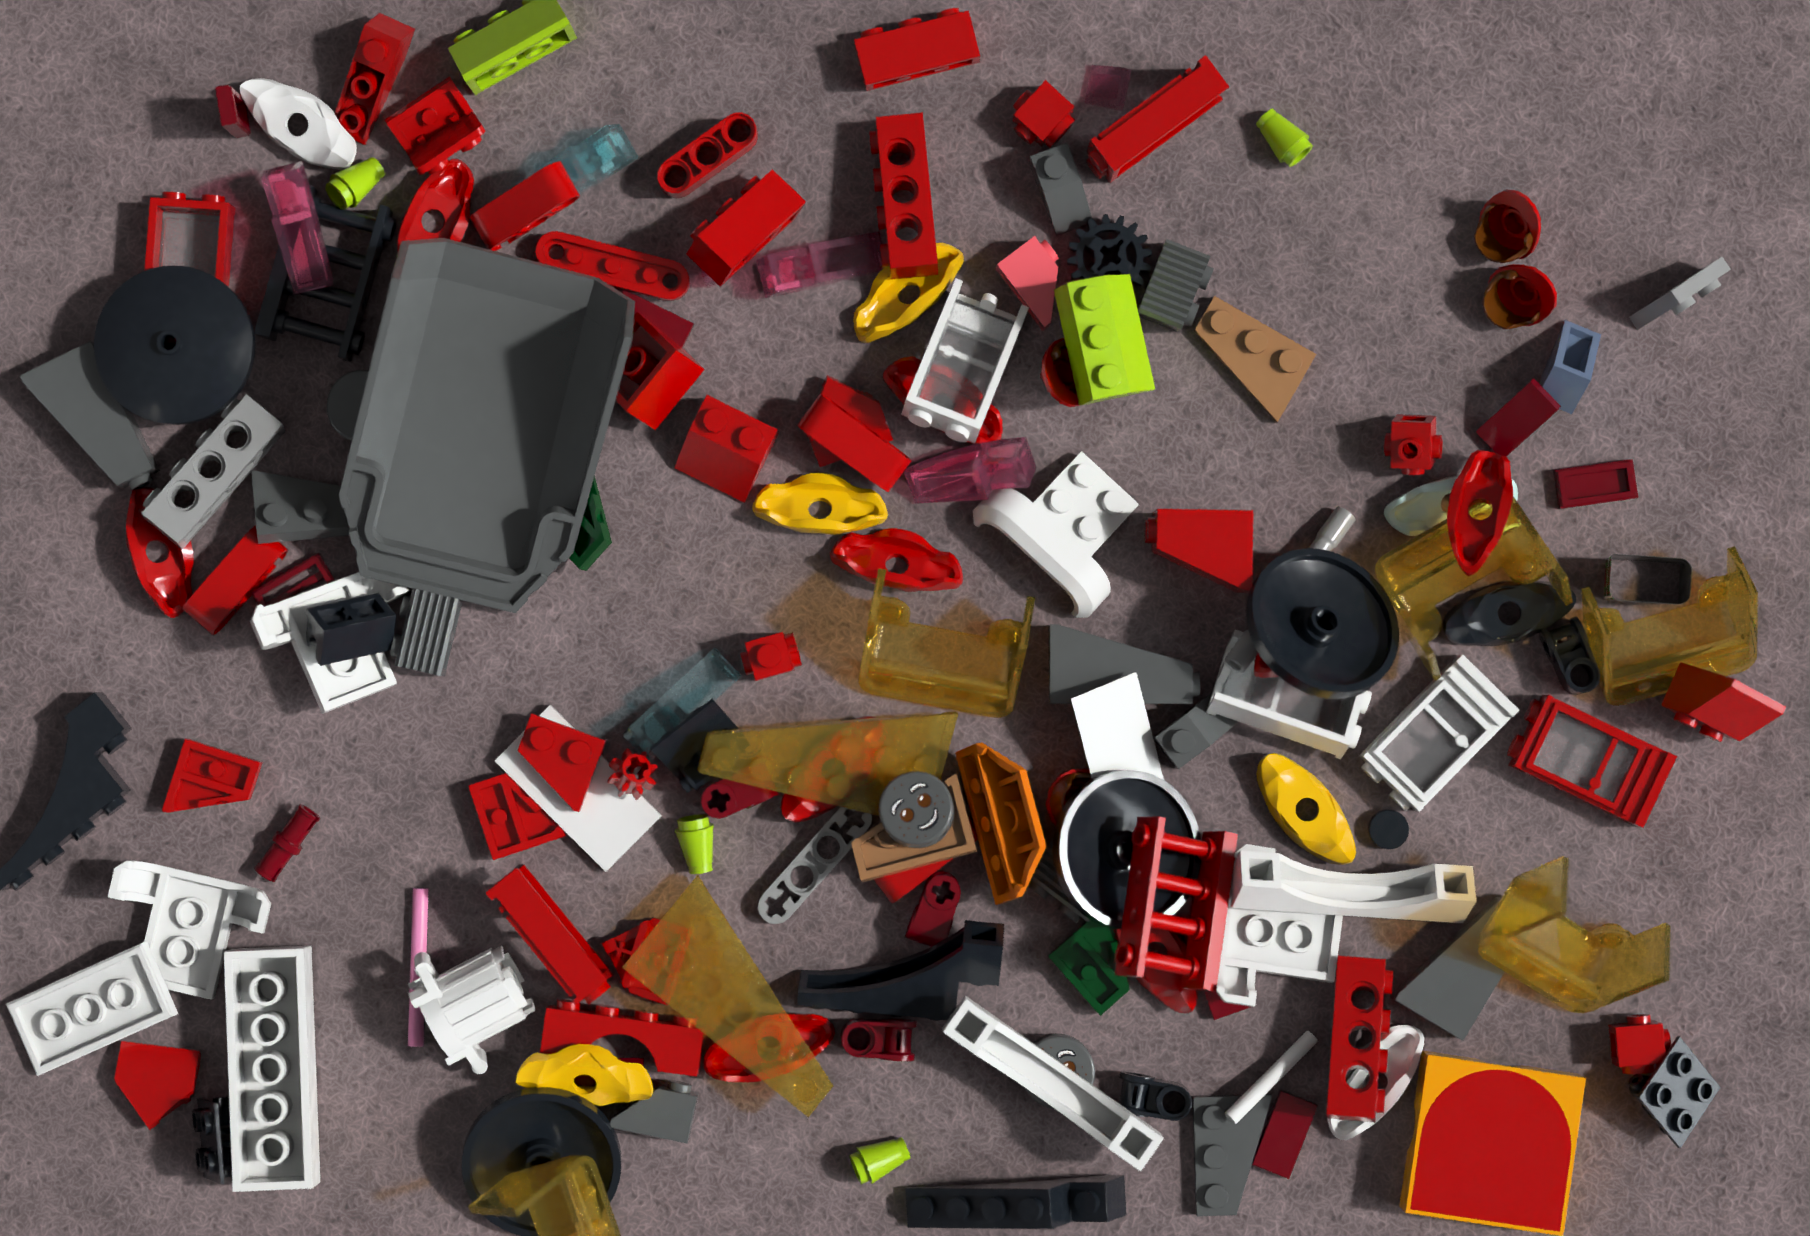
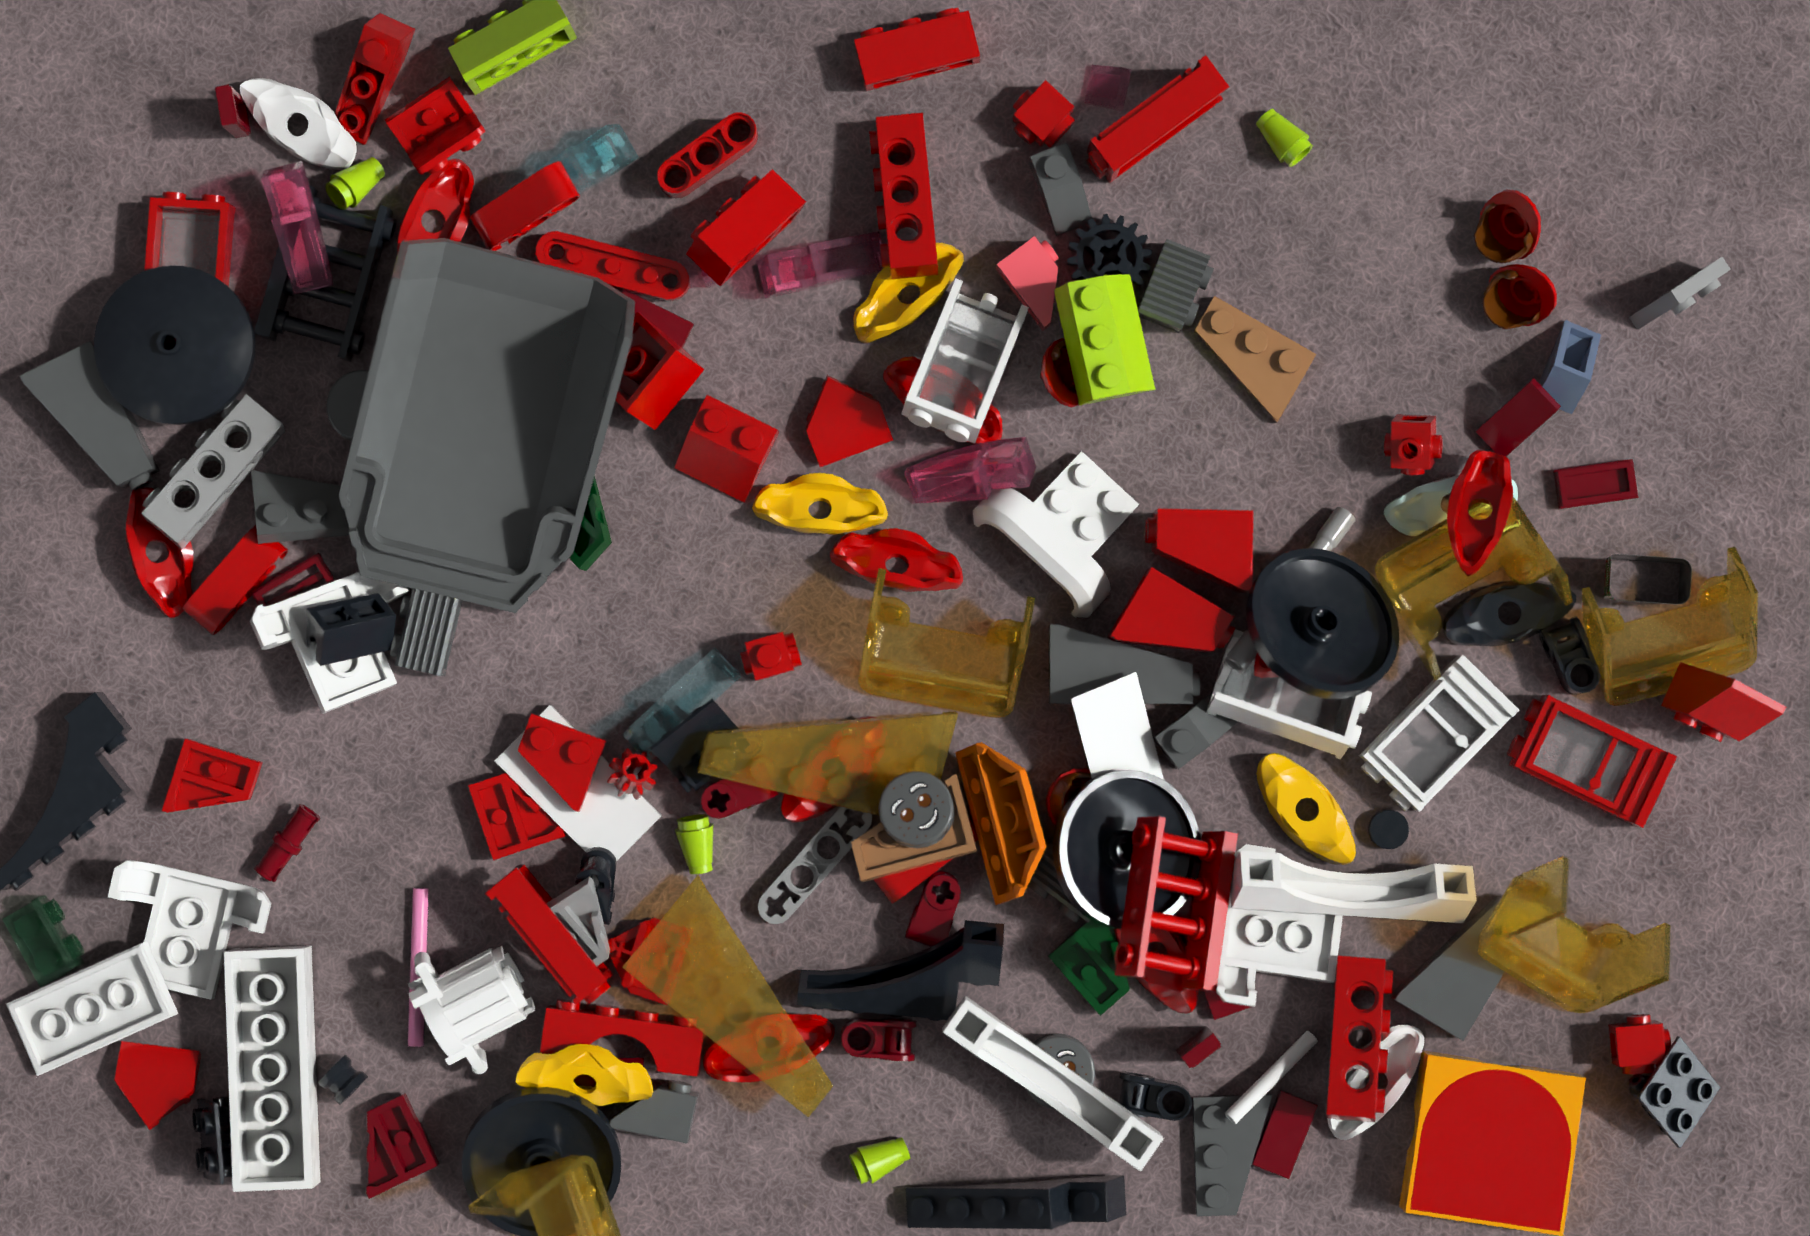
(44, 940): none -> clear green bracket
(342, 1080): none -> black wheel
(396, 1146): none -> dark red wing
(581, 915): none -> light grey wing
(601, 867): none -> black piece
(854, 442): red beam -> none
(1171, 617): none -> red slope
(1198, 1047): none -> dark red tile

